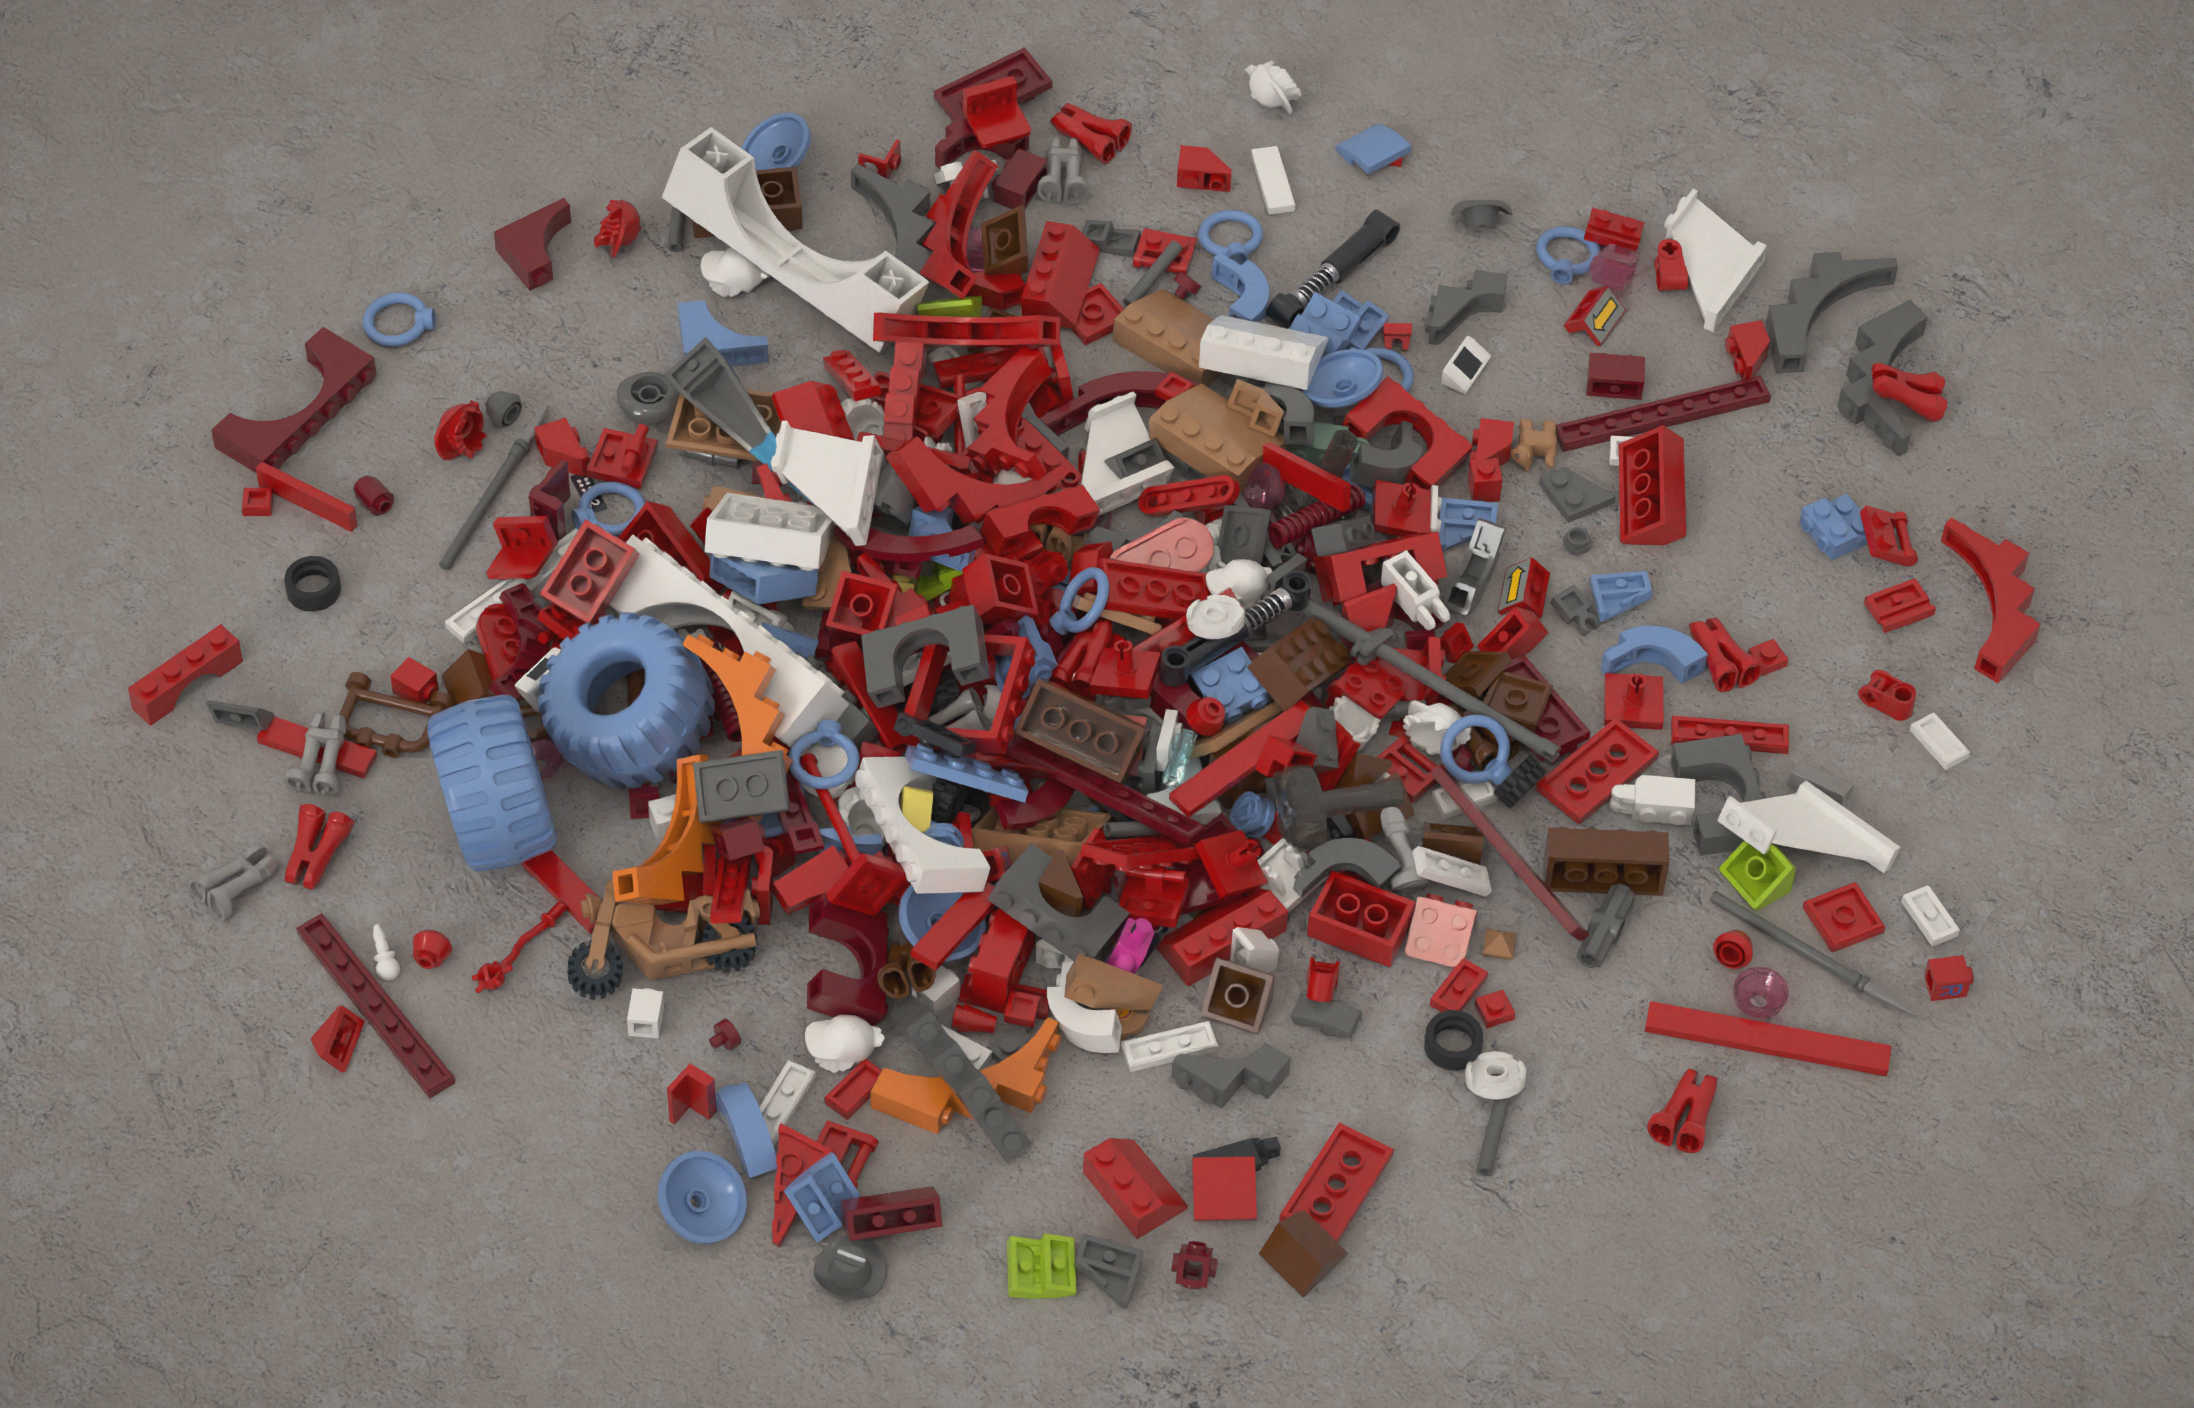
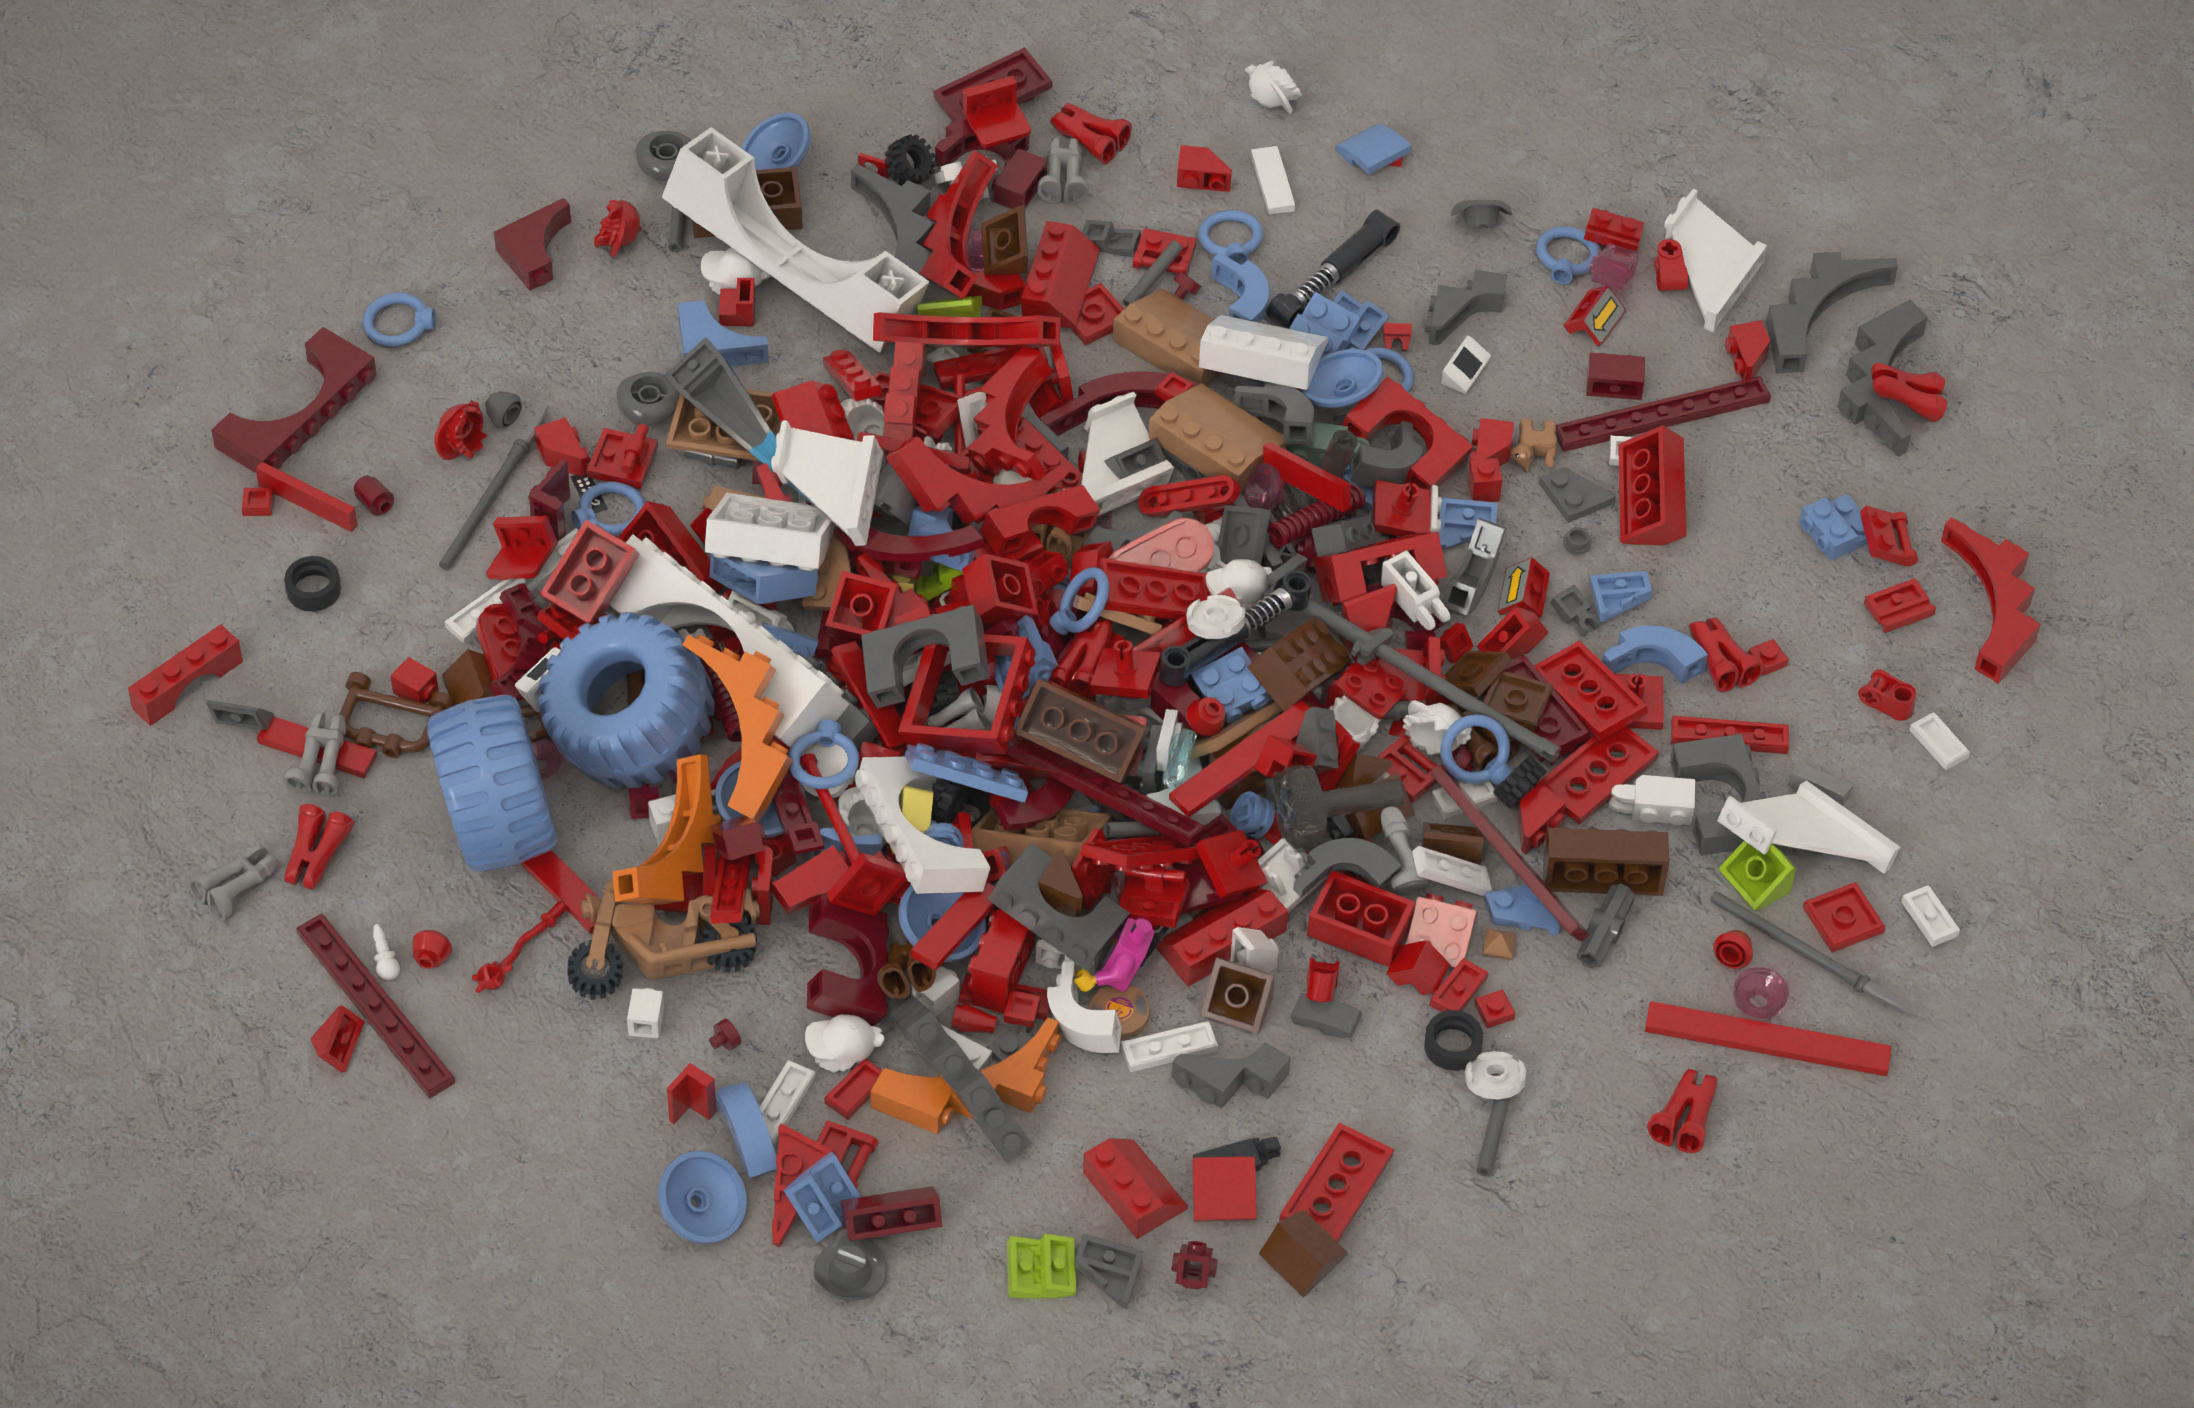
(659, 151): none -> dark grey hat
(738, 304): none -> red piece
(741, 786): dark grey tile -> none
(920, 155): none -> black tyre
(934, 735): black hinge -> none
(1108, 987): medium nougat slope -> none
(1258, 405): medium nougat slope -> none
(1418, 965): none -> red piece
(1519, 908): none -> medium blue wing
(1537, 813): none -> red slope
(1592, 675): none -> red plate
(1948, 977): red brick -> none

